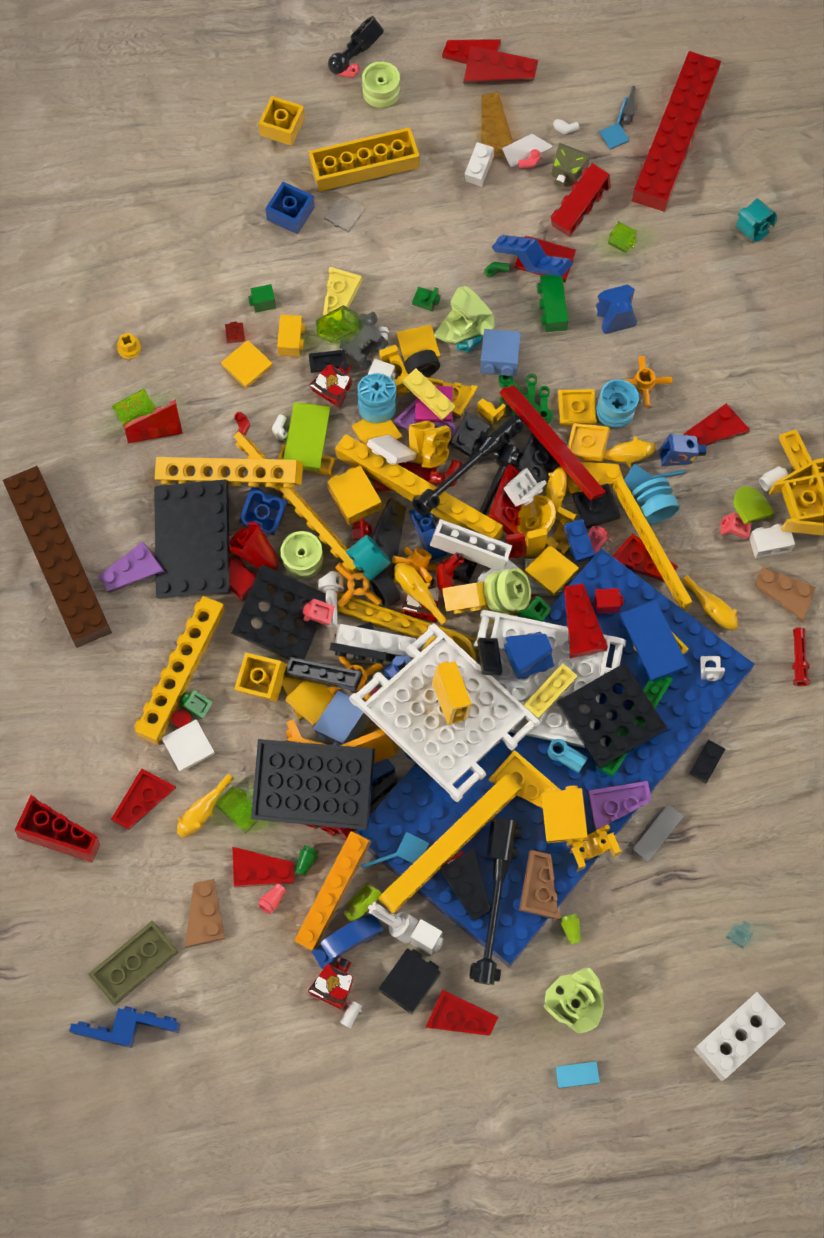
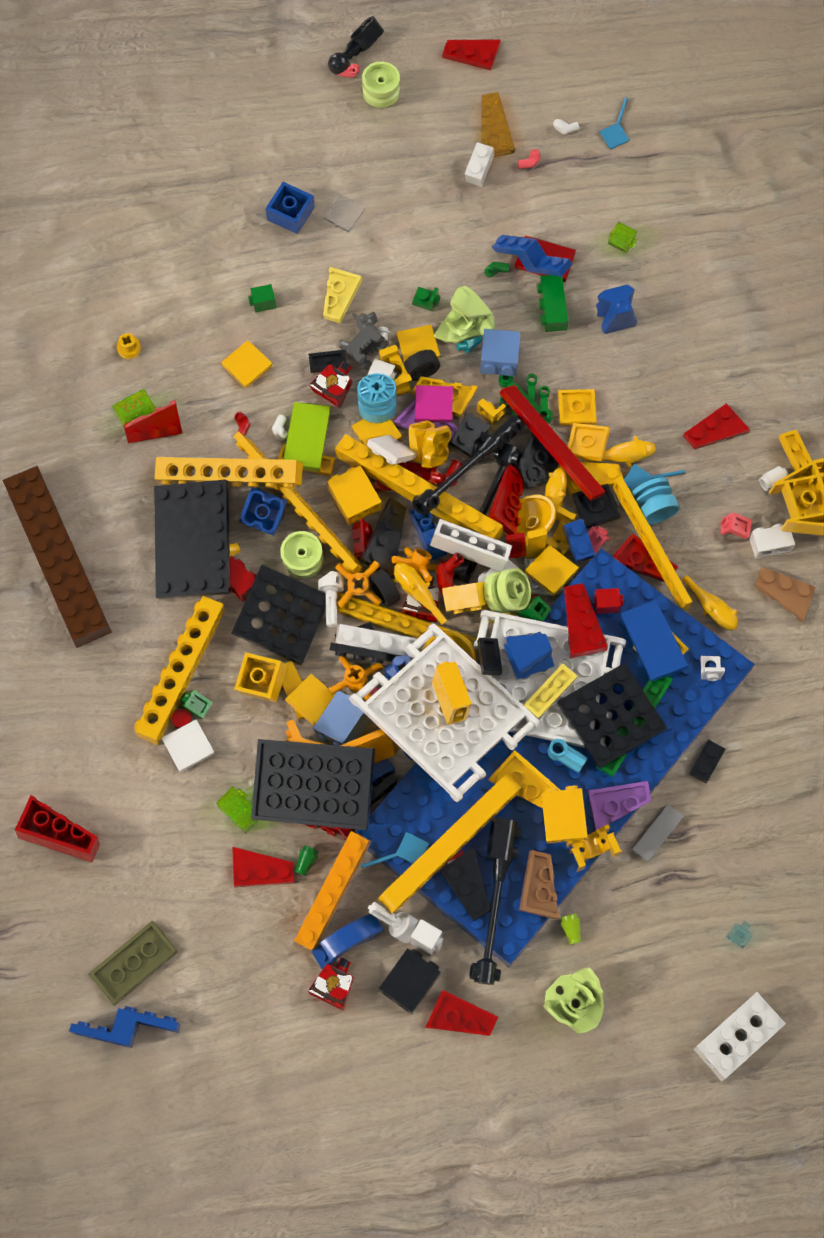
(132, 567): medium lavender wing -> none
(141, 798): red wing -> none
(201, 810): yellow piece -> none
(204, 917): medium nougat wing -> none
(235, 332): clear red tile -> none
(254, 547): red cone -> none
(271, 900): coral cone -> none
(281, 120): yellow brick -> none
(290, 335): yellow brick -> none
(318, 611): coral bracket -> none
(323, 674): black tile -> none
(337, 324): clear neon green brick -> none
(351, 1014): white pin -> none
(361, 900): lime tile -> none
(364, 159): yellow brick -> none
(368, 557): teal brick -> none
(429, 394): light yellow plate -> none
(495, 66): red wedge -> none
(521, 149): white sticker -> none
(523, 488): white bracket -> none
(569, 164): olive torso -> none
(577, 1075): medium azure tile -> none
(581, 199): red wedge -> none
(617, 403): medium azure wheel -> none
(628, 111): dark grey piece -> none
(649, 383): light orange bar -> none
(676, 131): red brick -> none
(680, 450): blue torso -> none
(751, 505): lime tile -> none
(756, 220): teal brick -> none
(800, 665): red pin -> none

